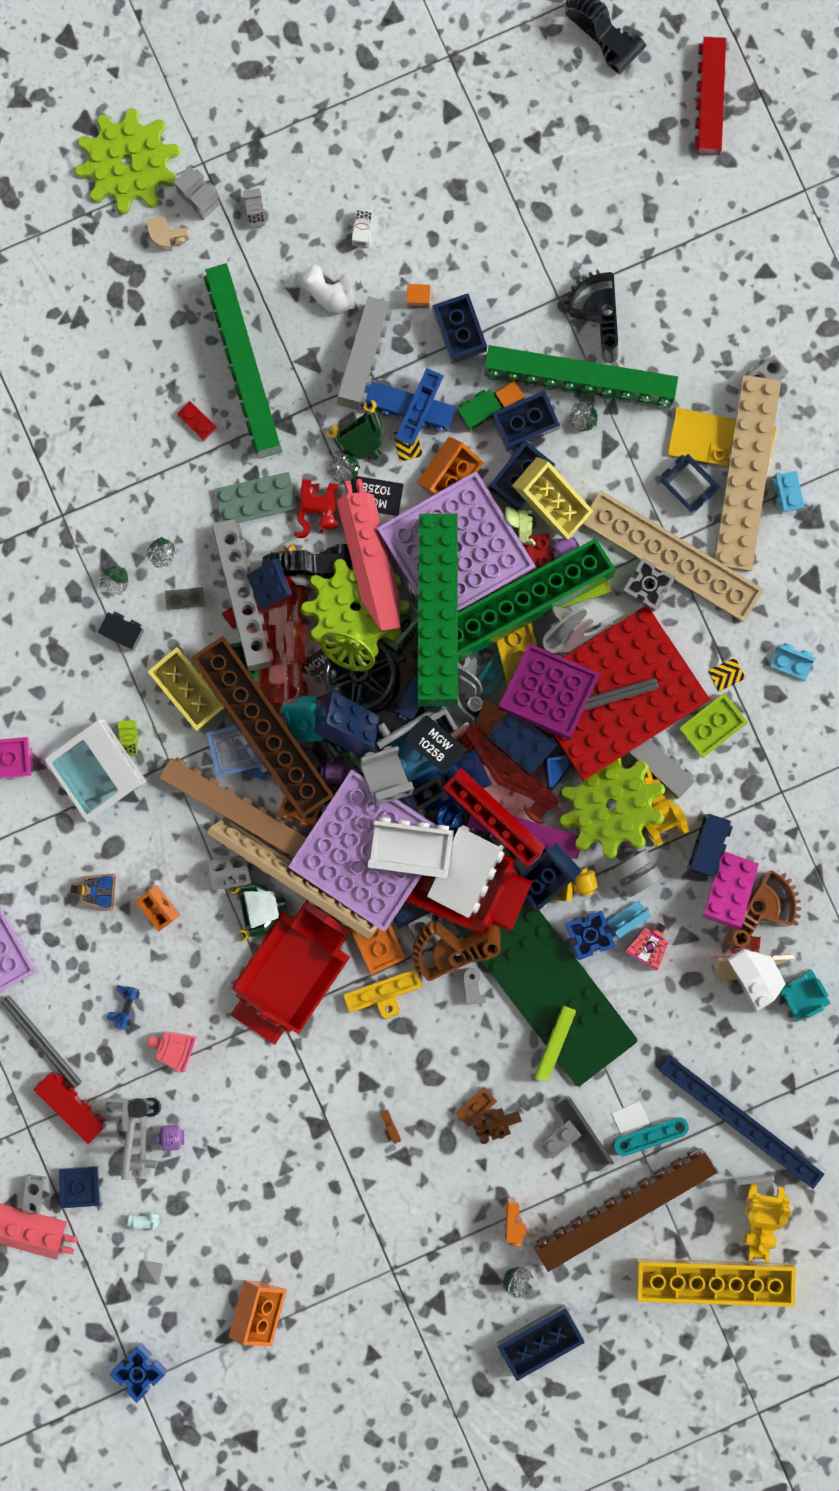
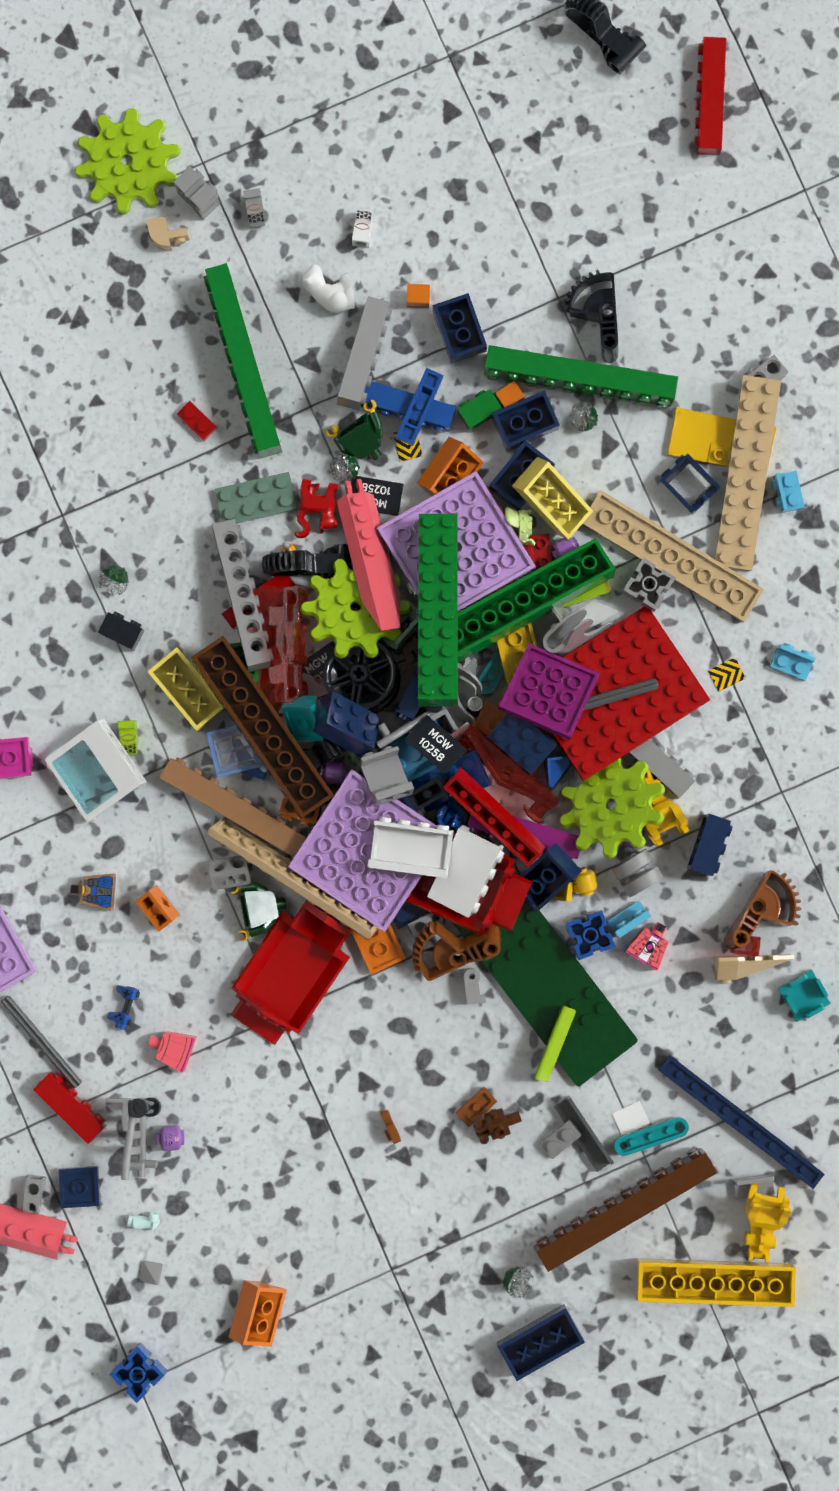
(161, 552): clear piece -> none
(185, 598): clear smoke plate -> none
(269, 584): dark blue plate -> none
(352, 644): lime wheel -> none
(383, 993): yellow plate -> none
(514, 1227): orange plate -> none
(713, 725): lime plate -> none
(731, 891): dark pink plate -> none
(757, 977): white wedge -> none

